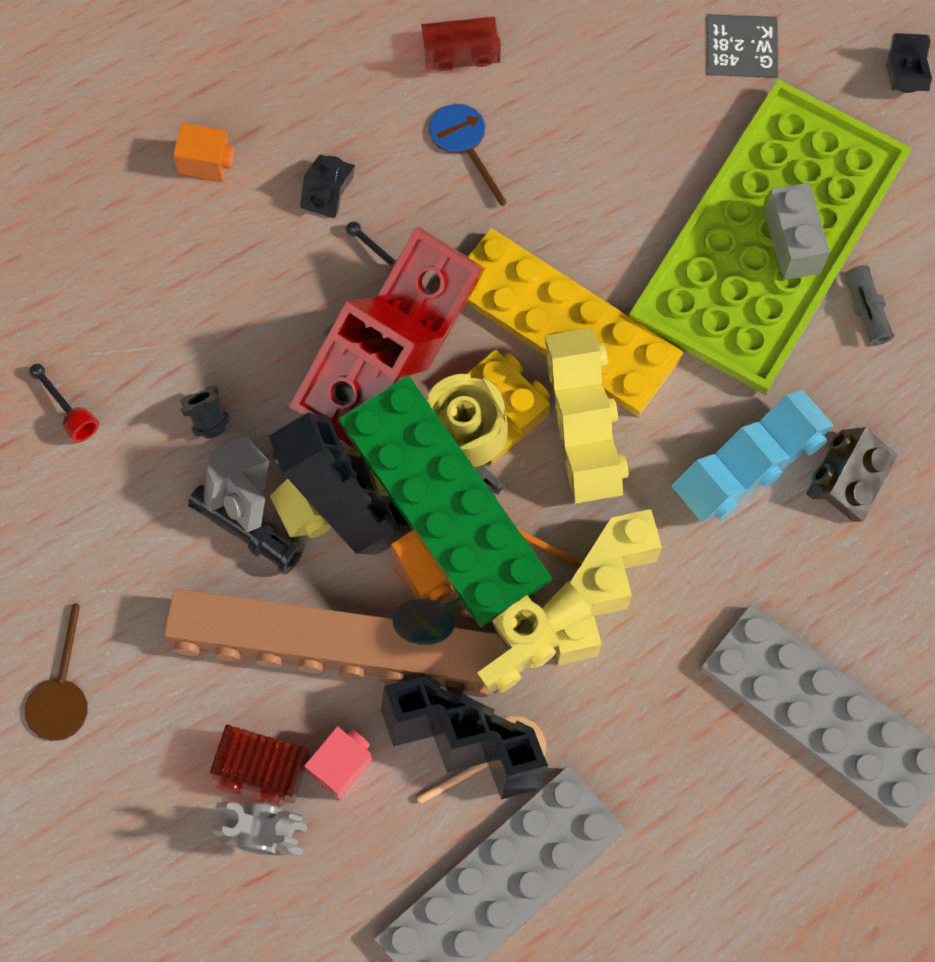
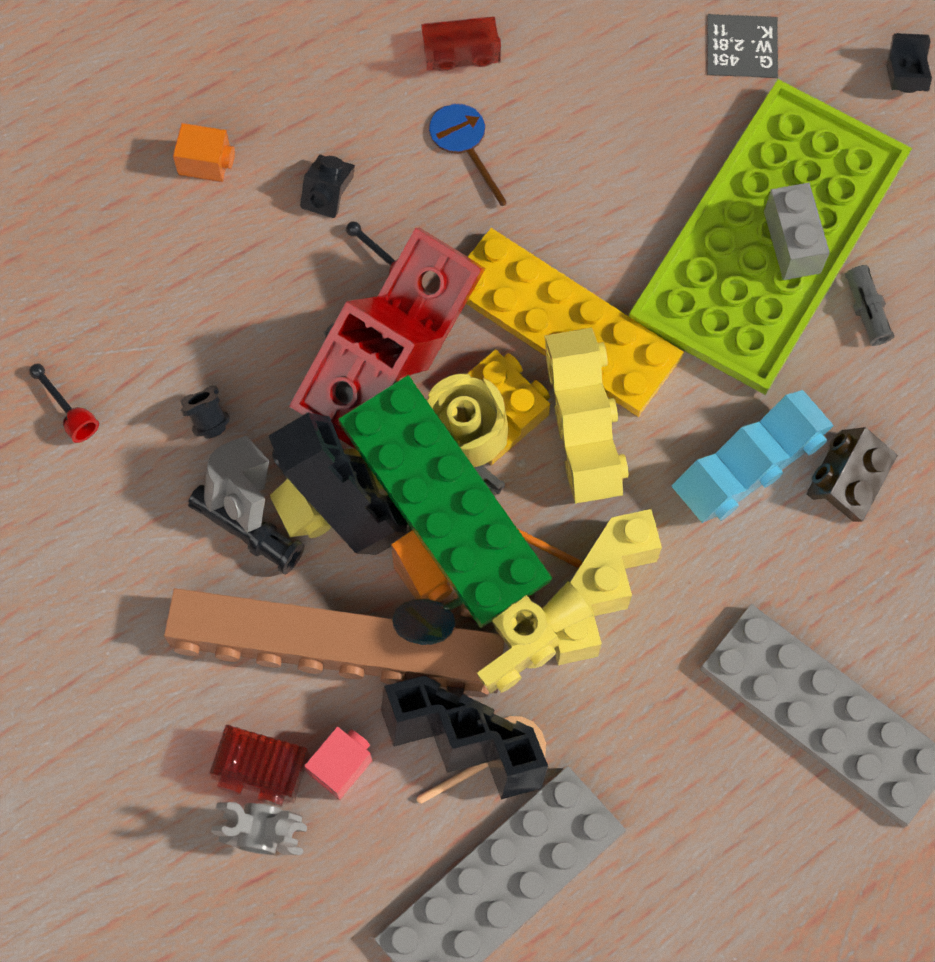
(58, 706): reddish brown piece -> none

